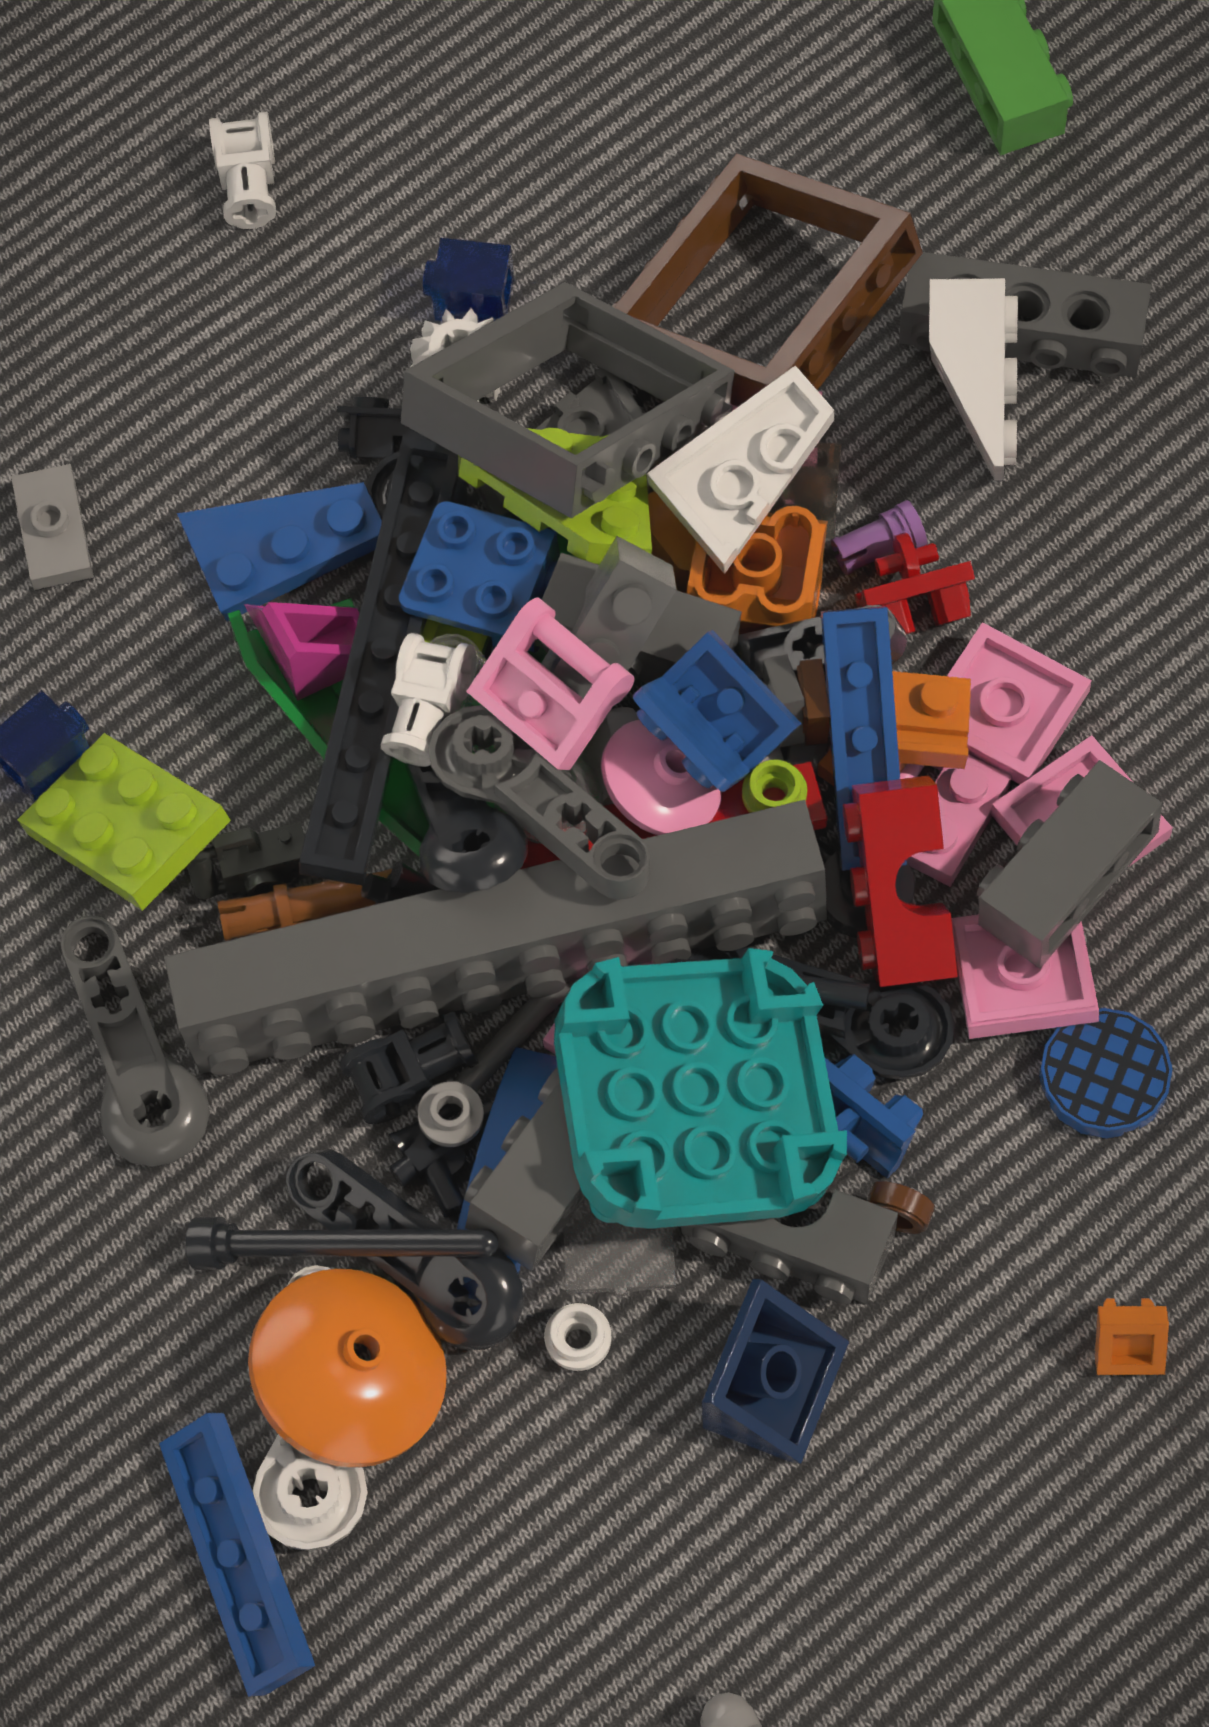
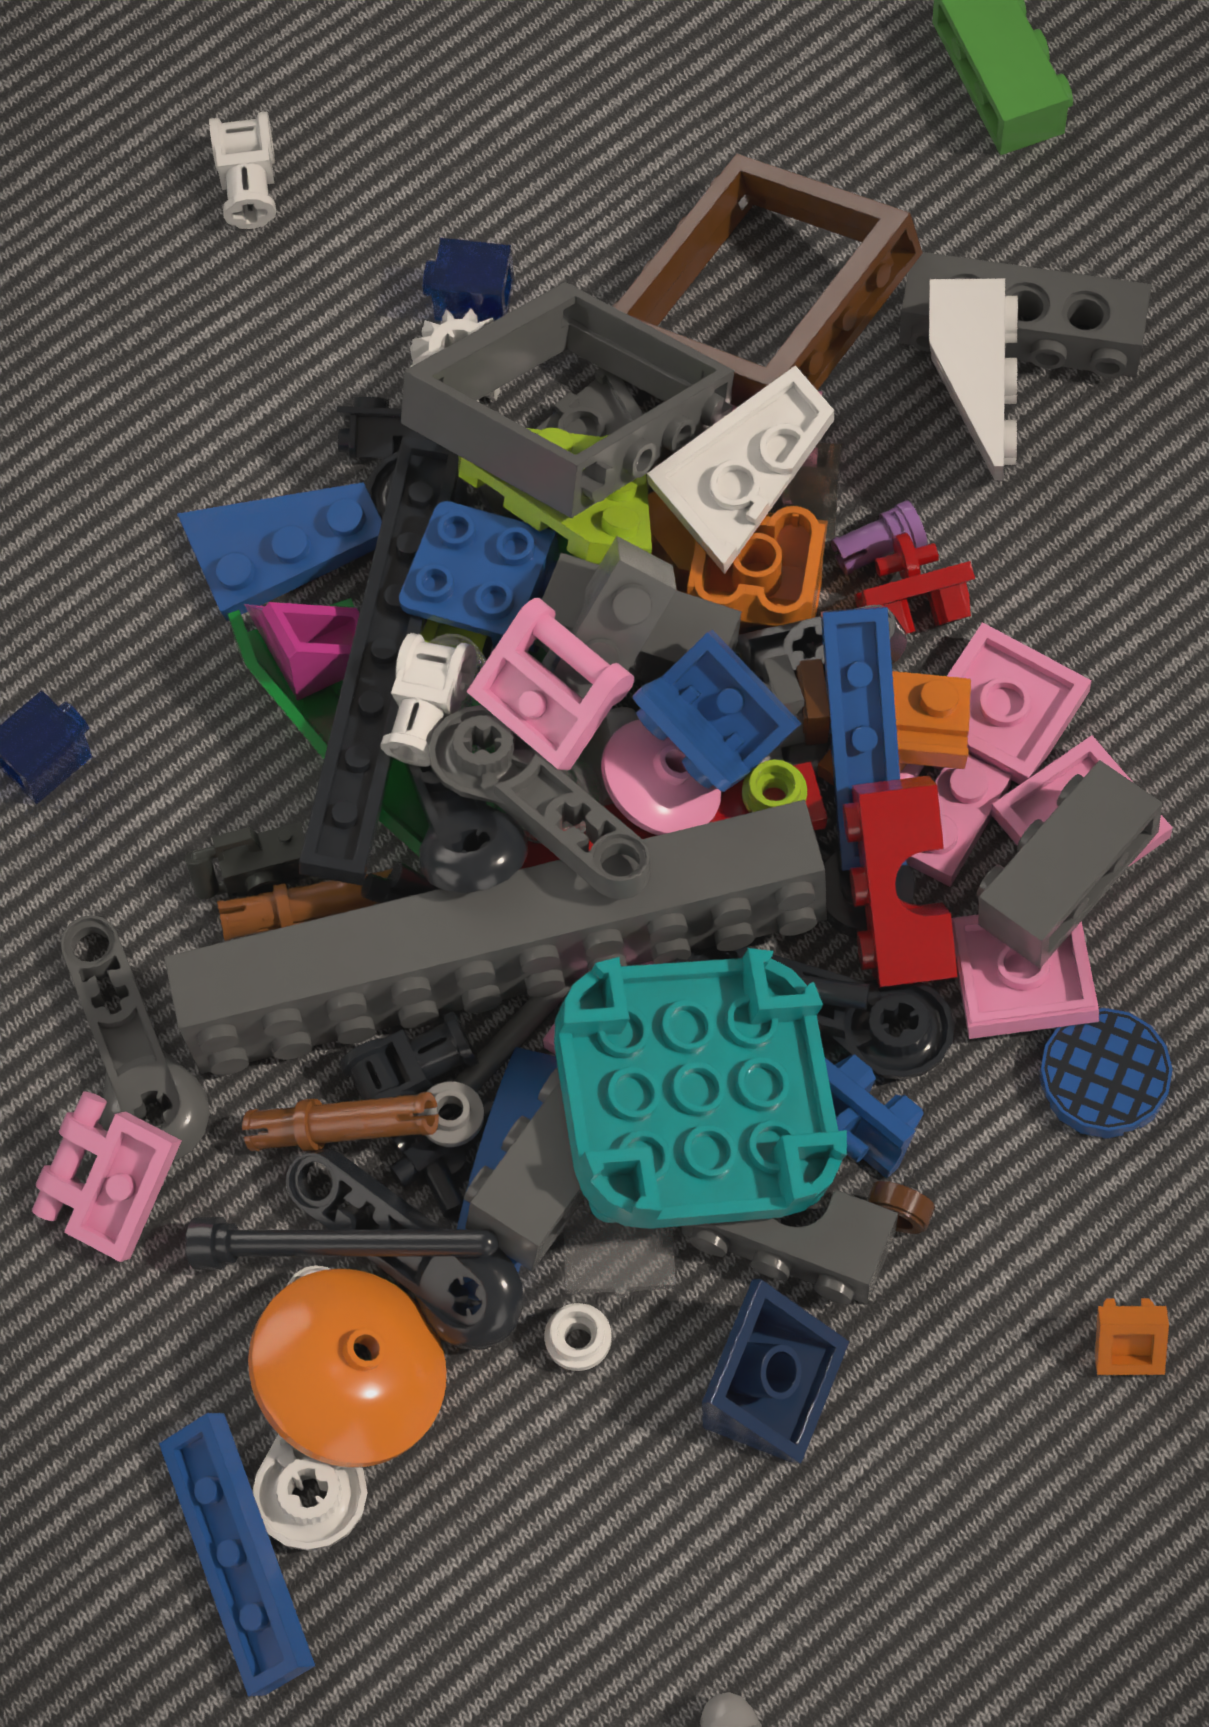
(52, 527): light grey plate -> none
(121, 1184): none -> bright pink plate
(124, 821): lime plate -> none
(315, 1124): none -> dark orange pin

